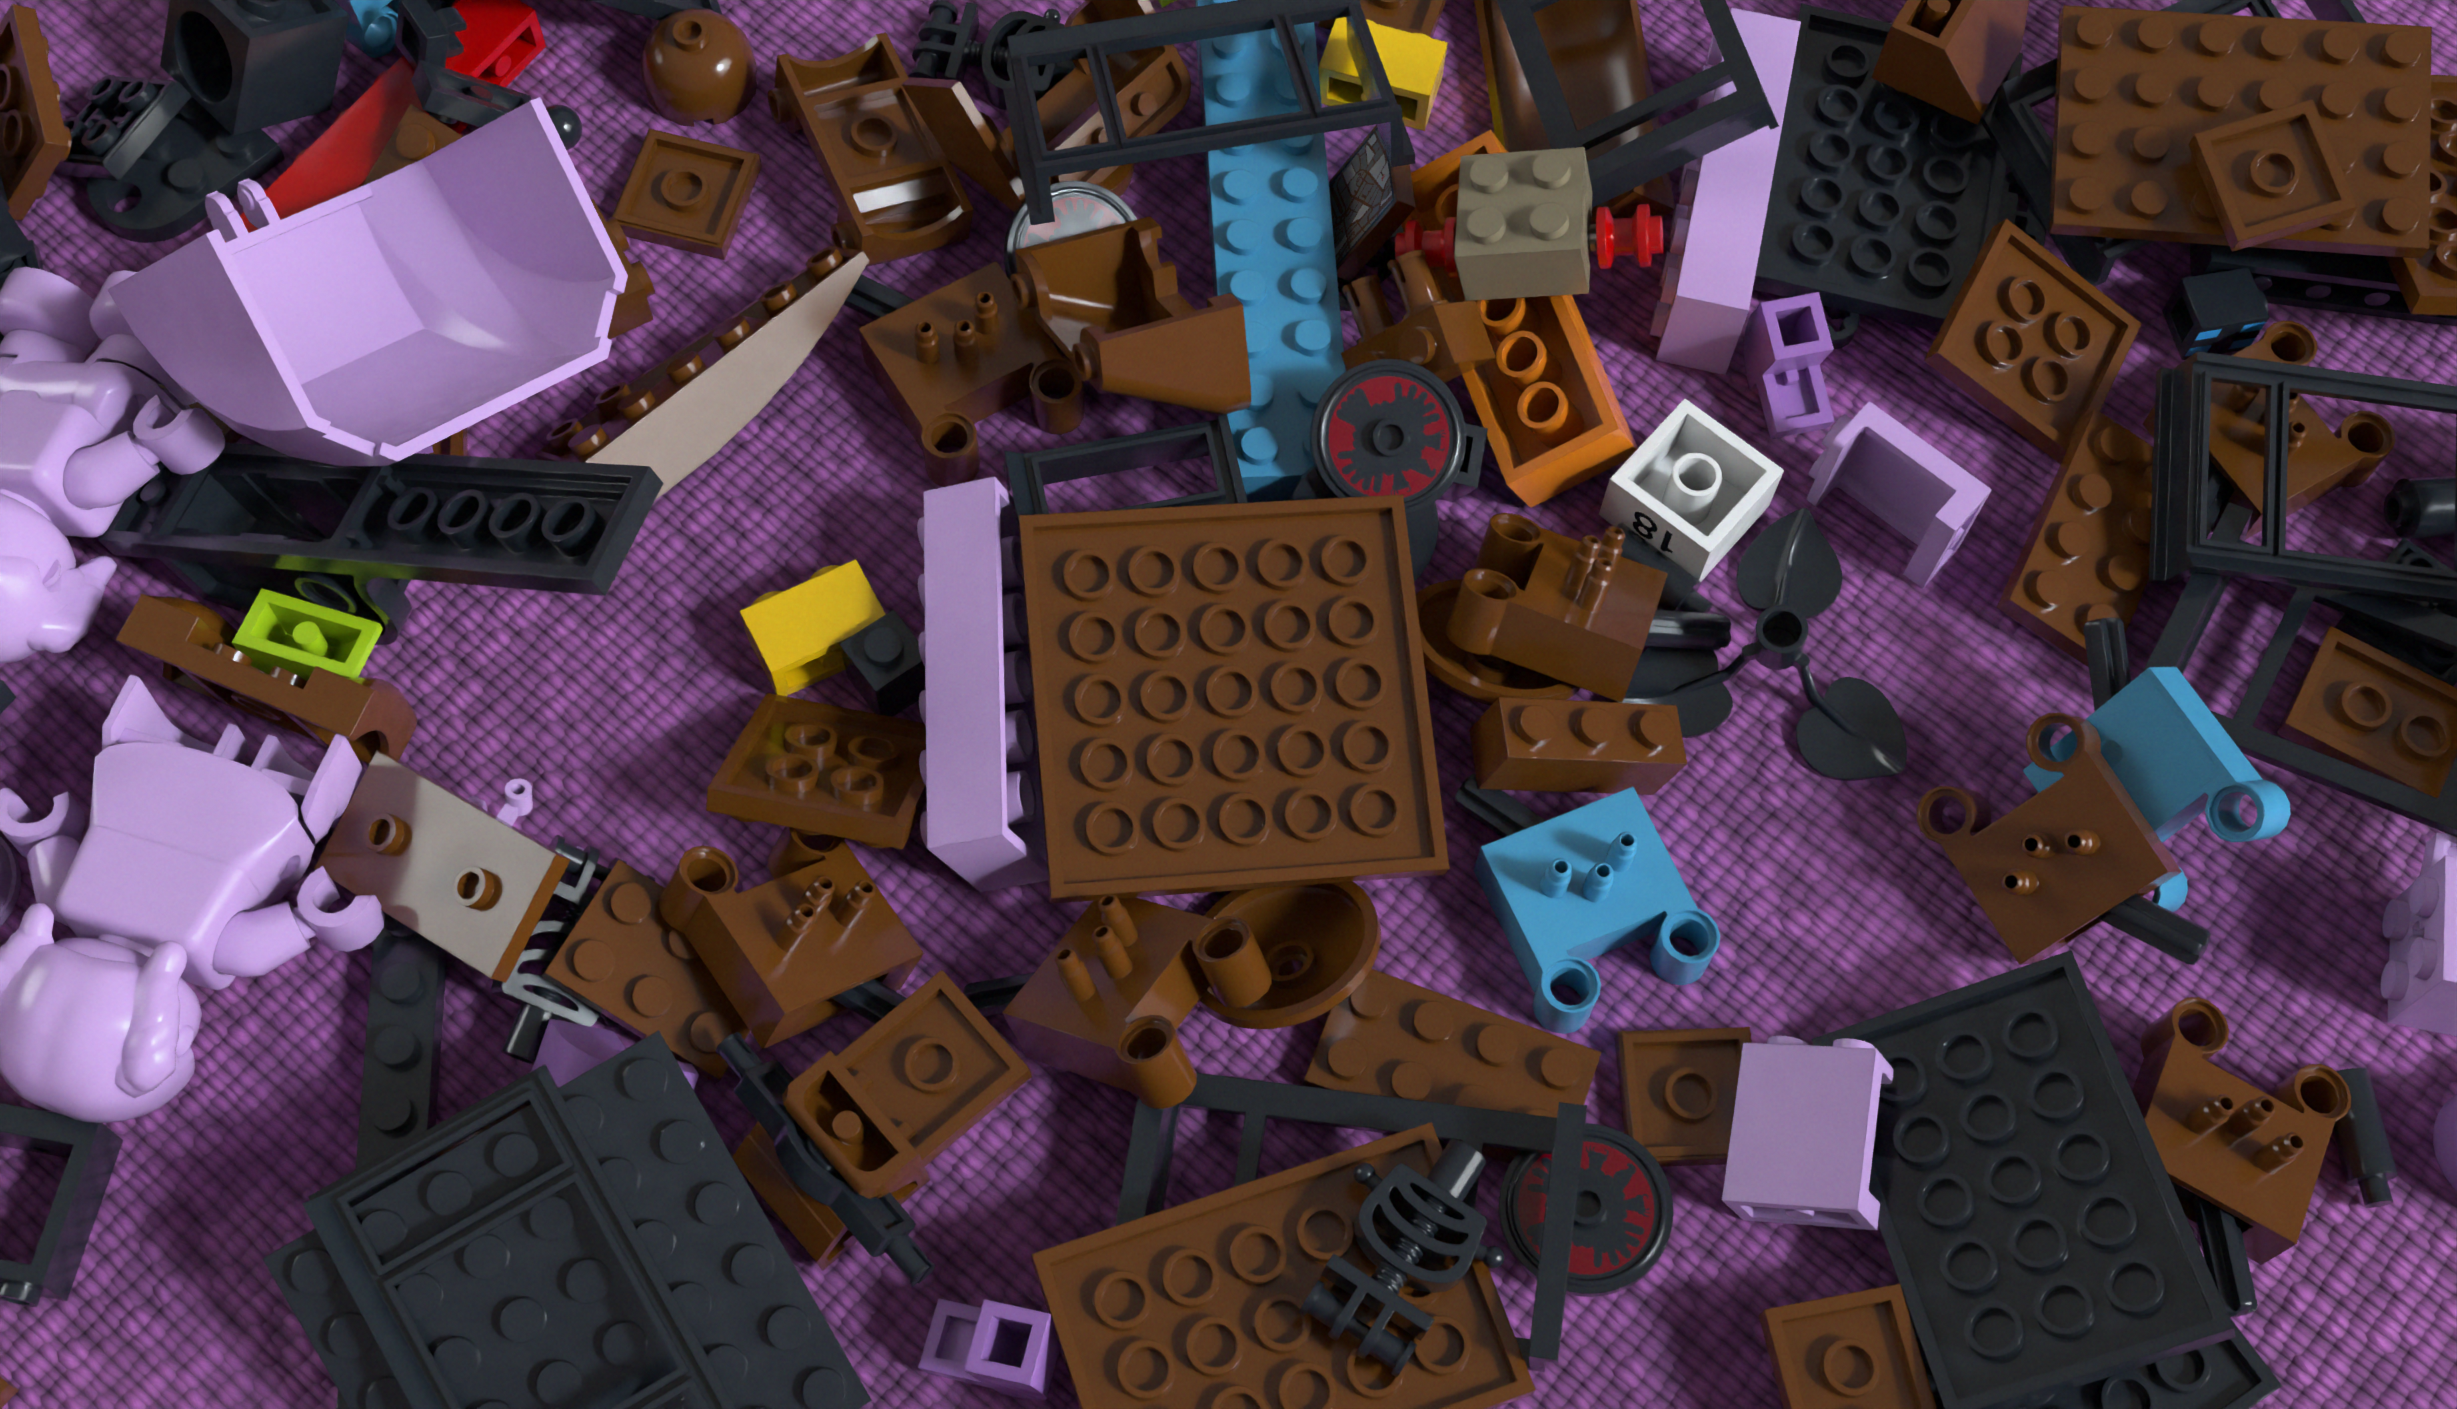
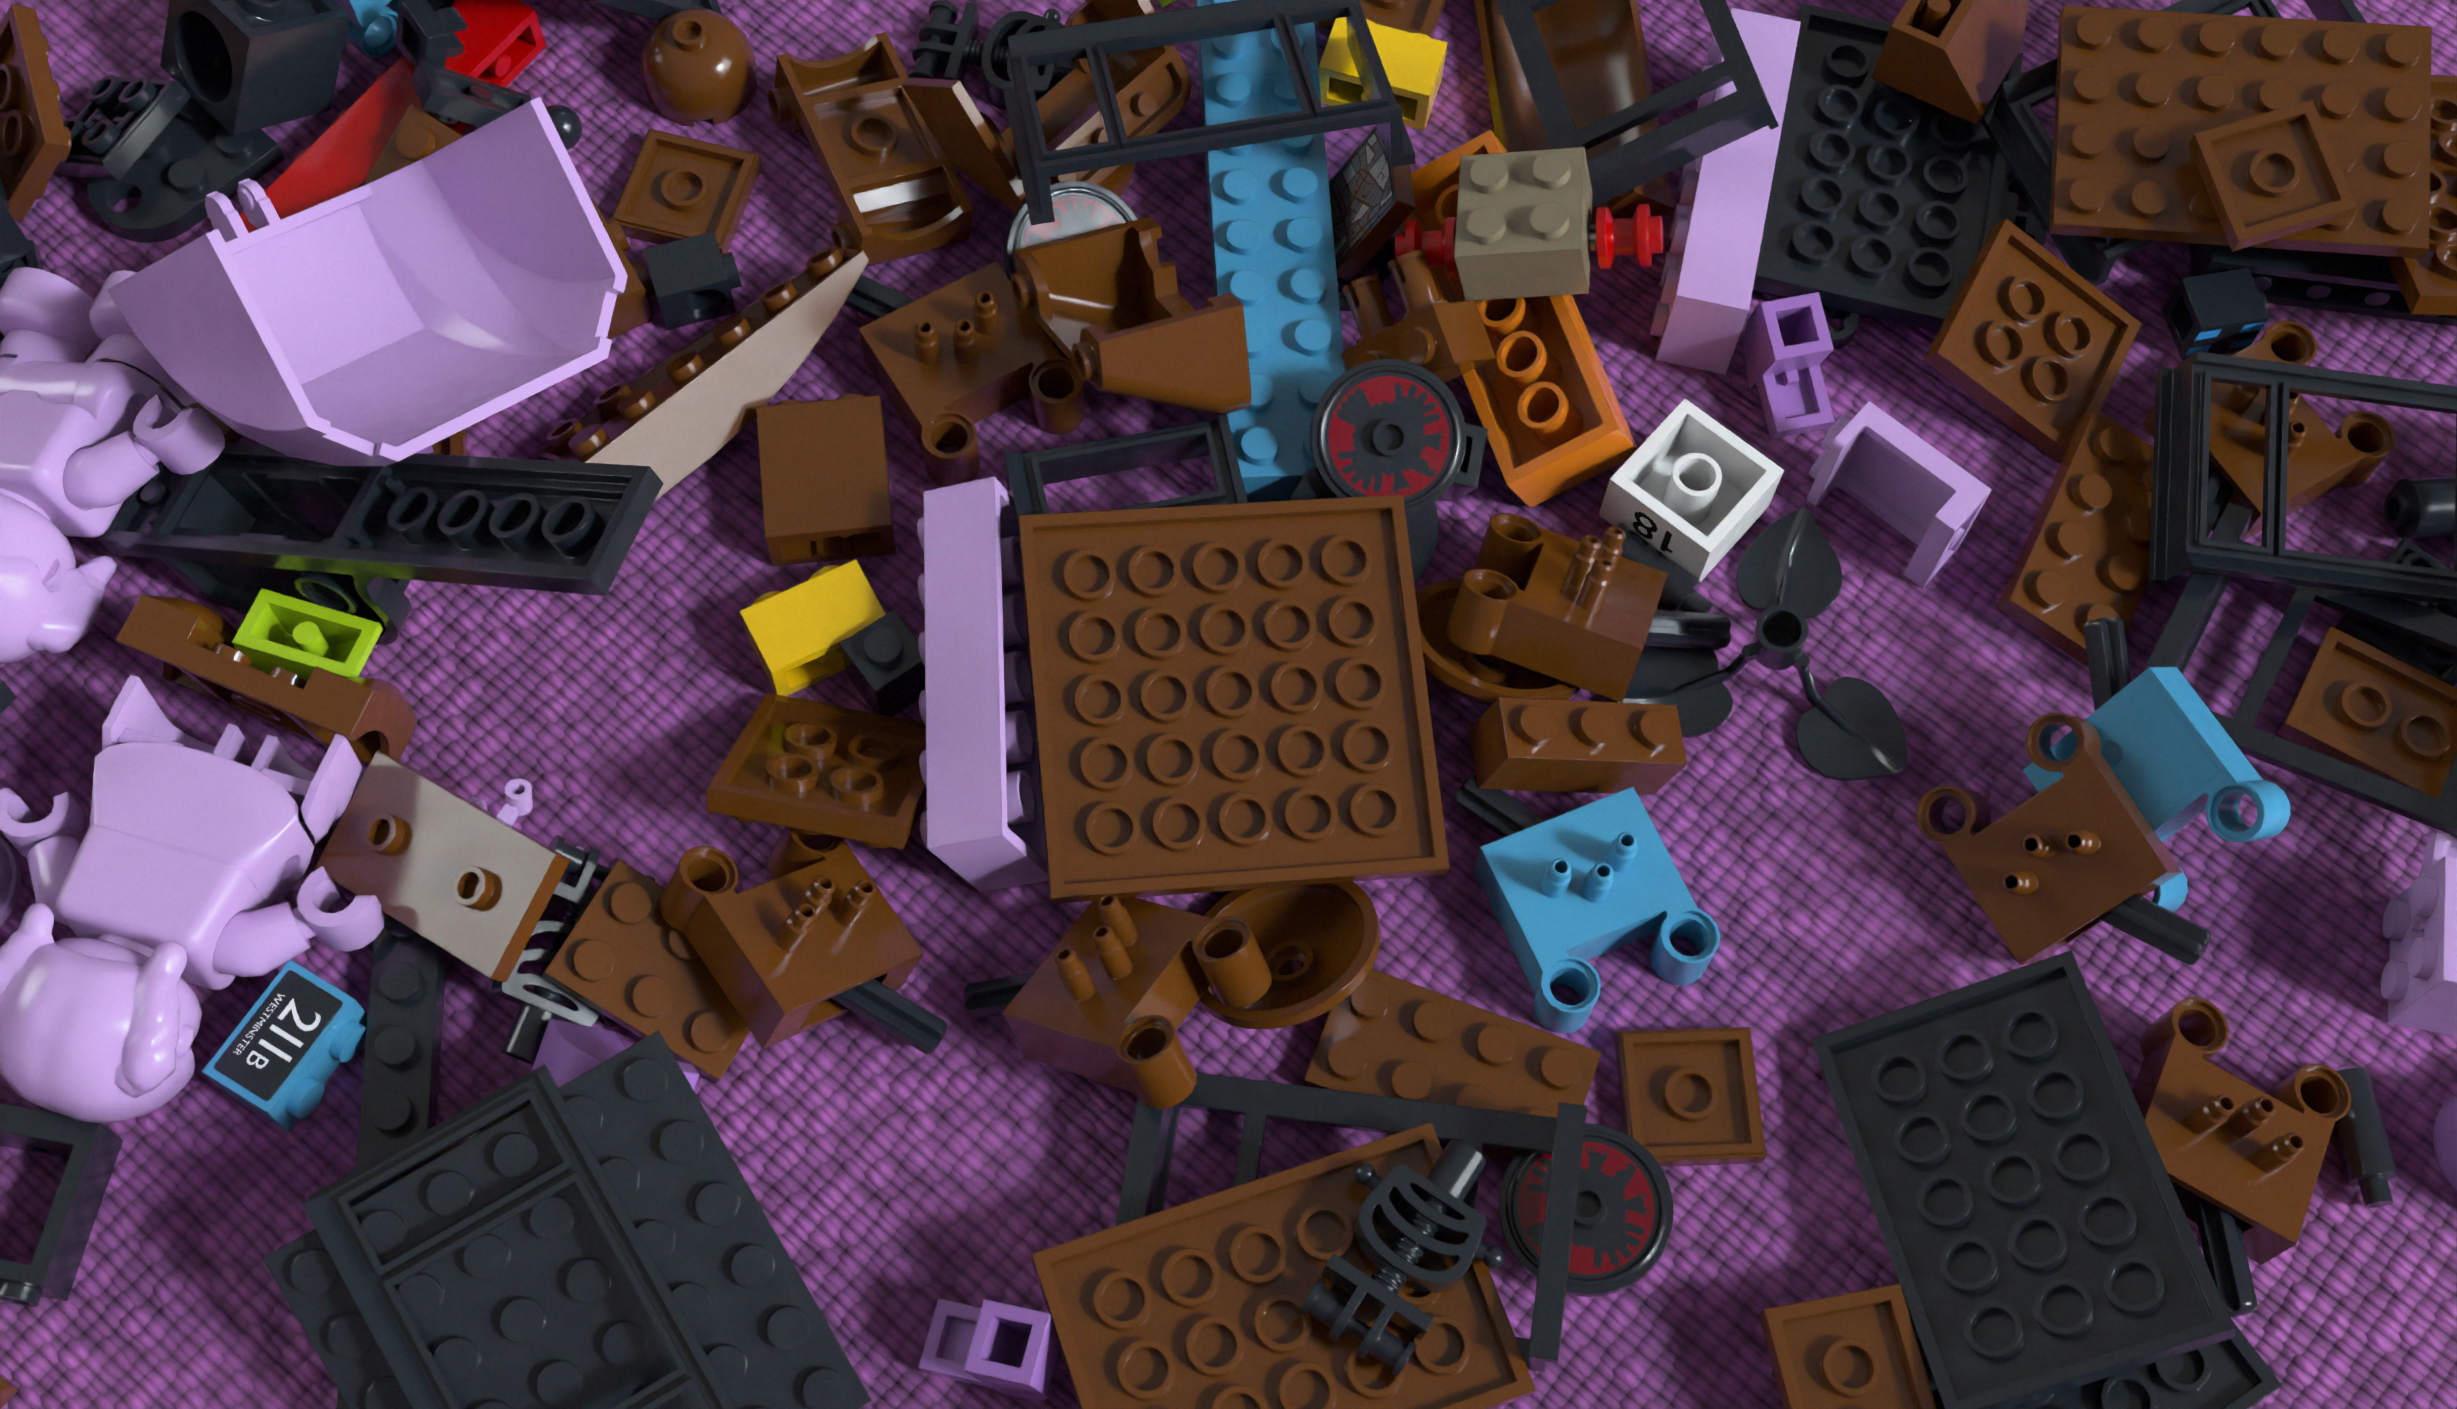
(289, 1046): none -> brick
(692, 280): none -> black brick
(825, 480): none -> reddish brown brick
(861, 1126): reddish brown piece -> none
(1805, 1133): lavender panel -> none

